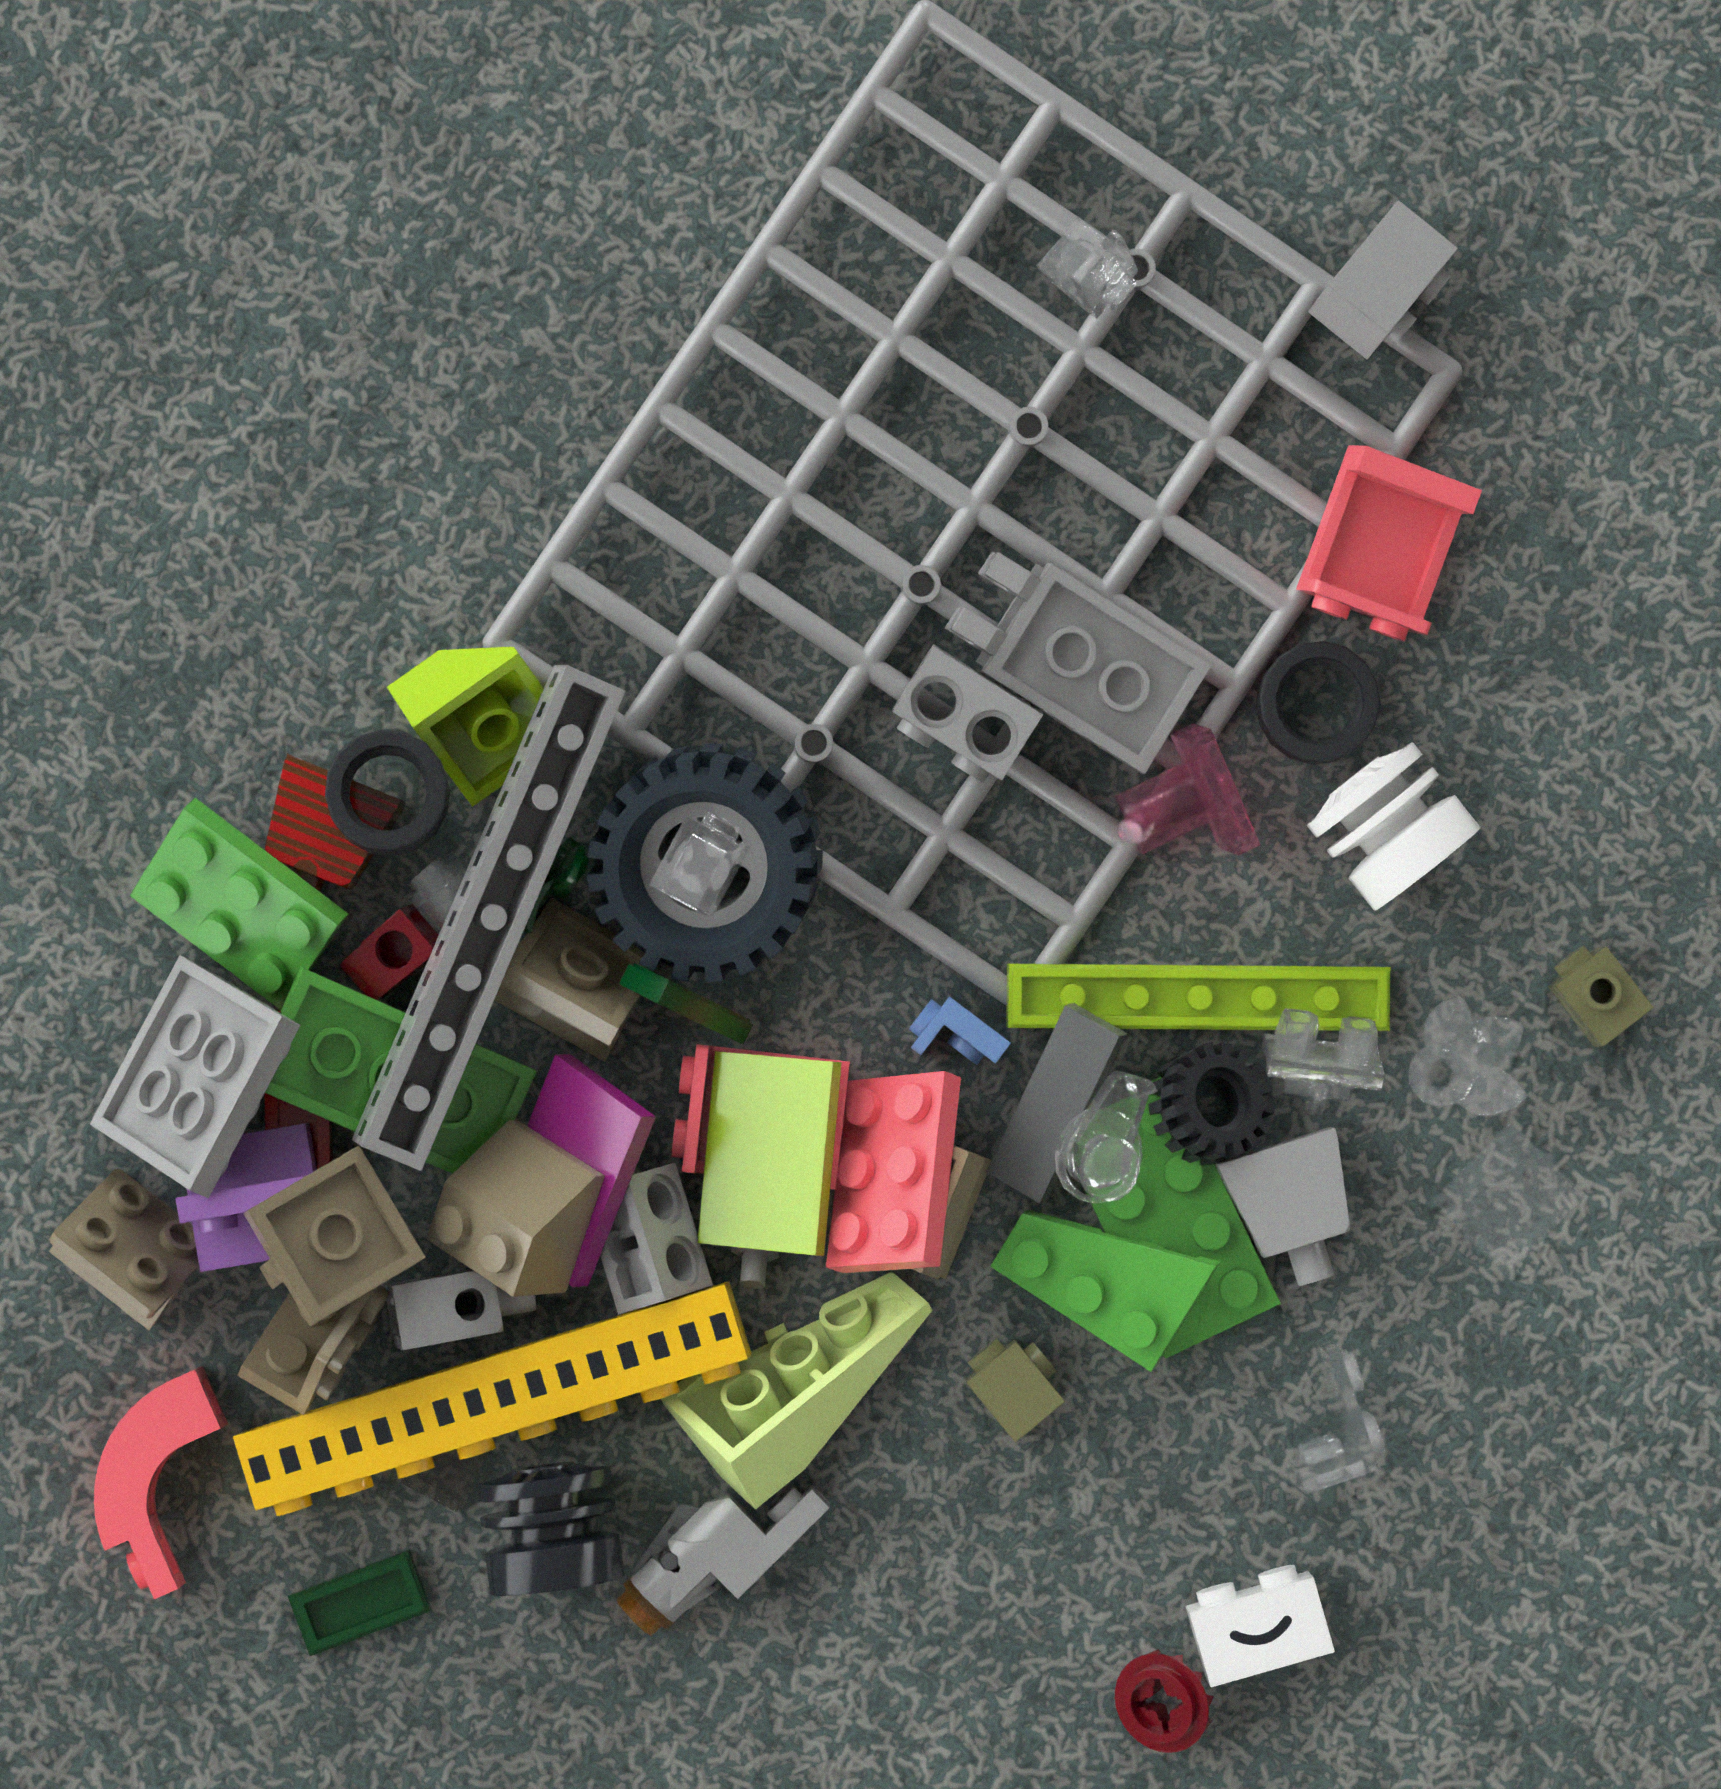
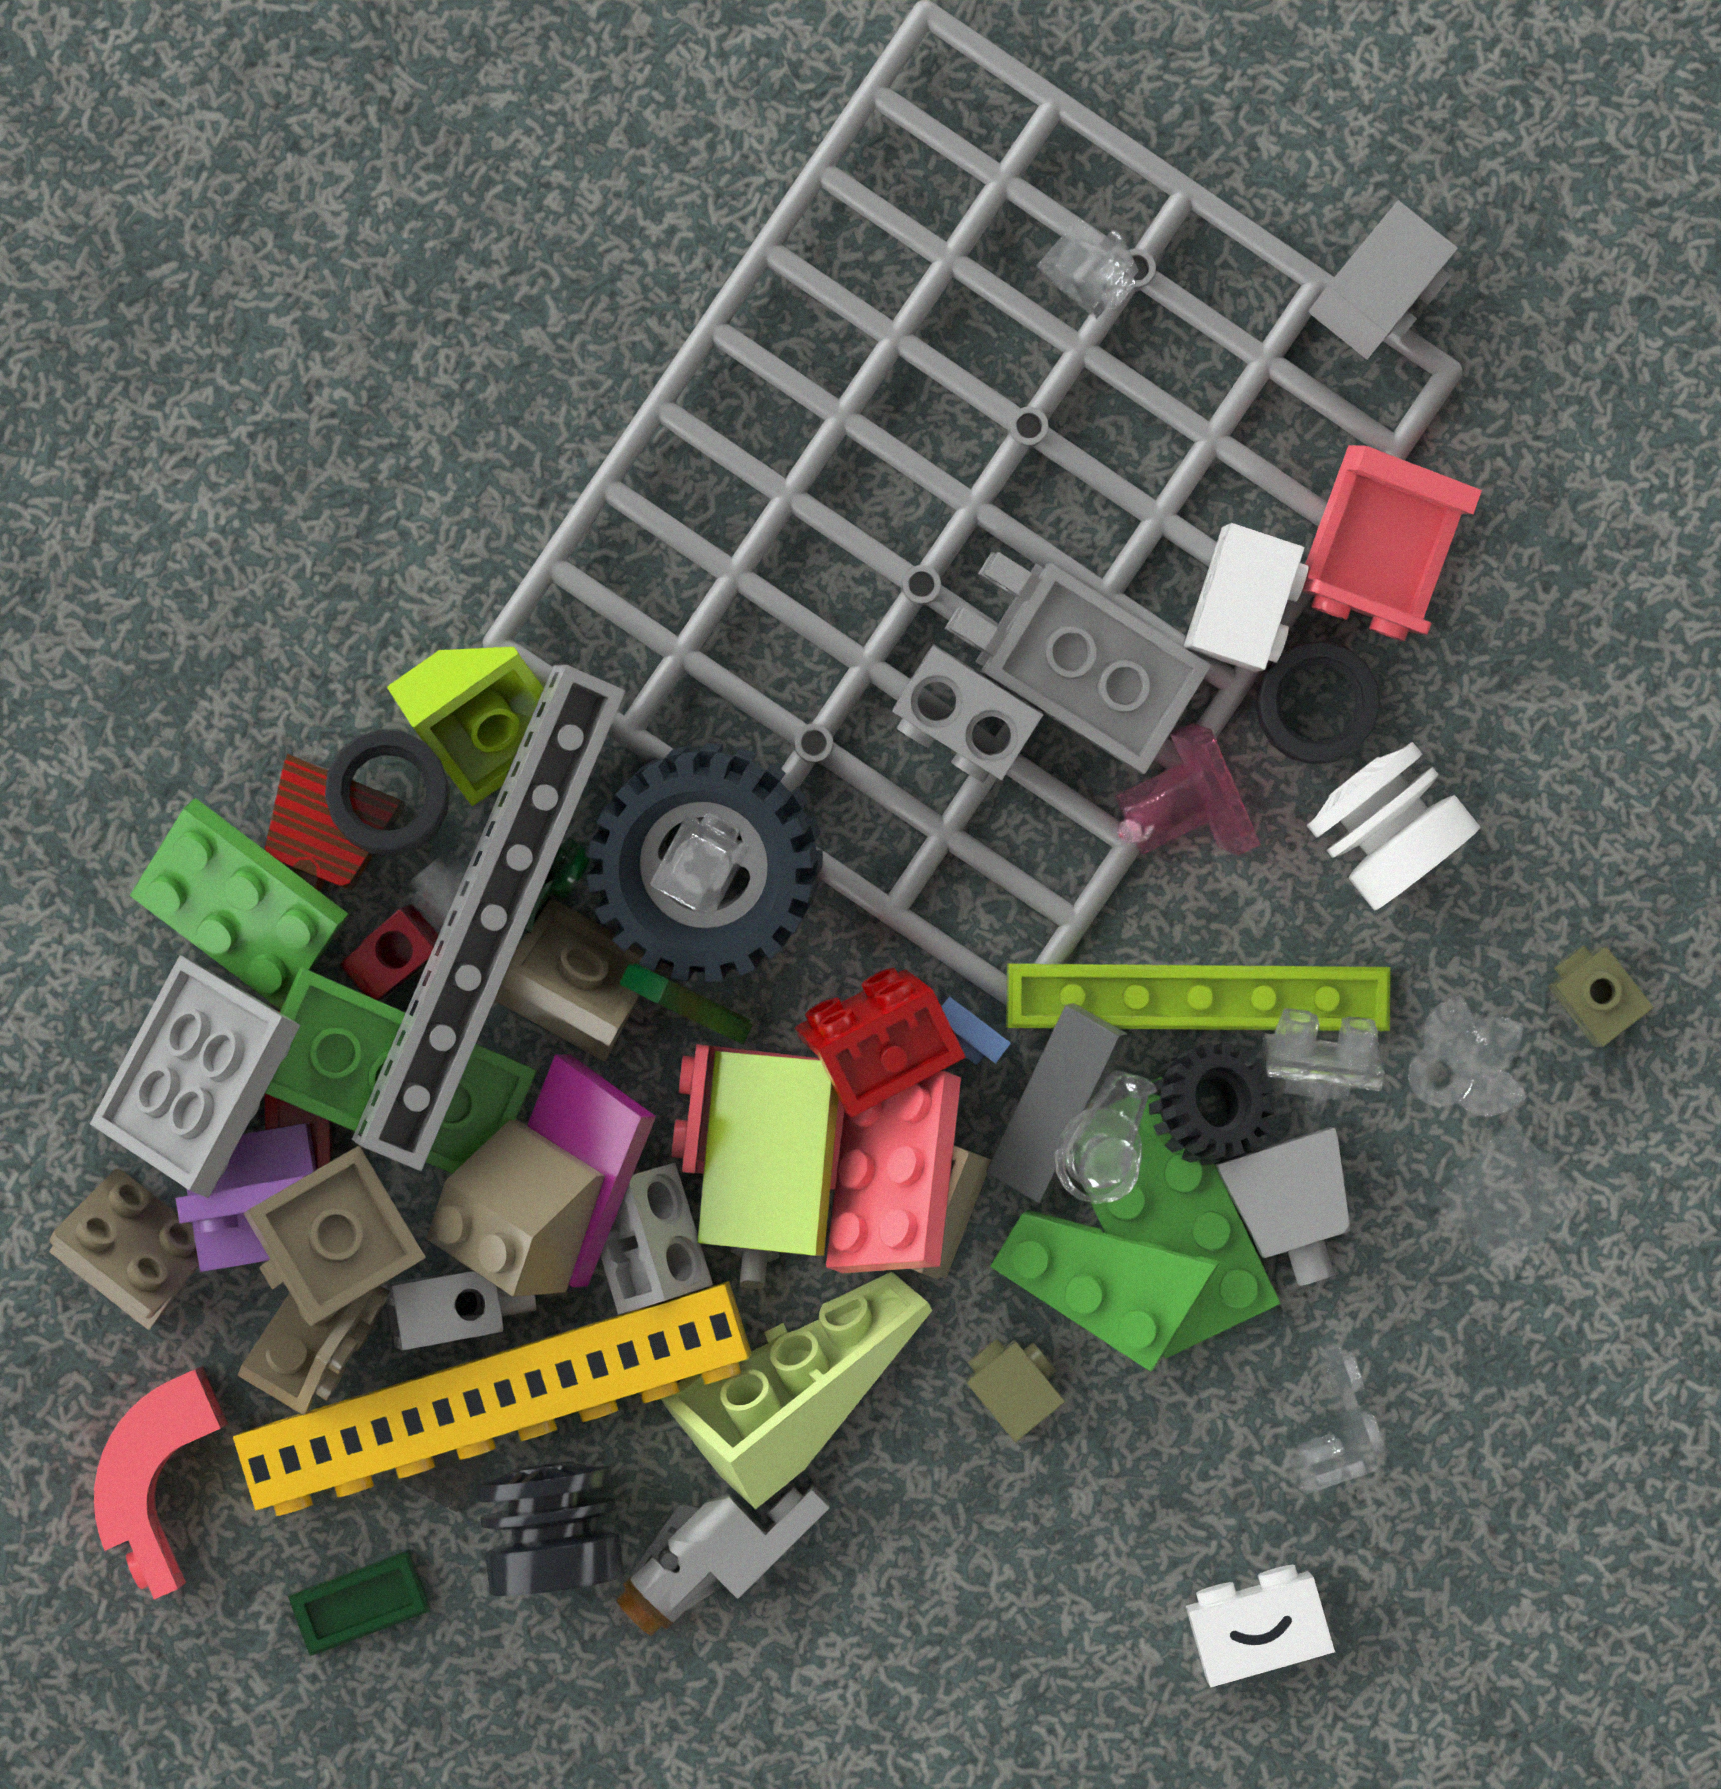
(880, 1039): none -> red bracket
(1149, 1720): dark red gear -> none
(1246, 598): none -> white brick

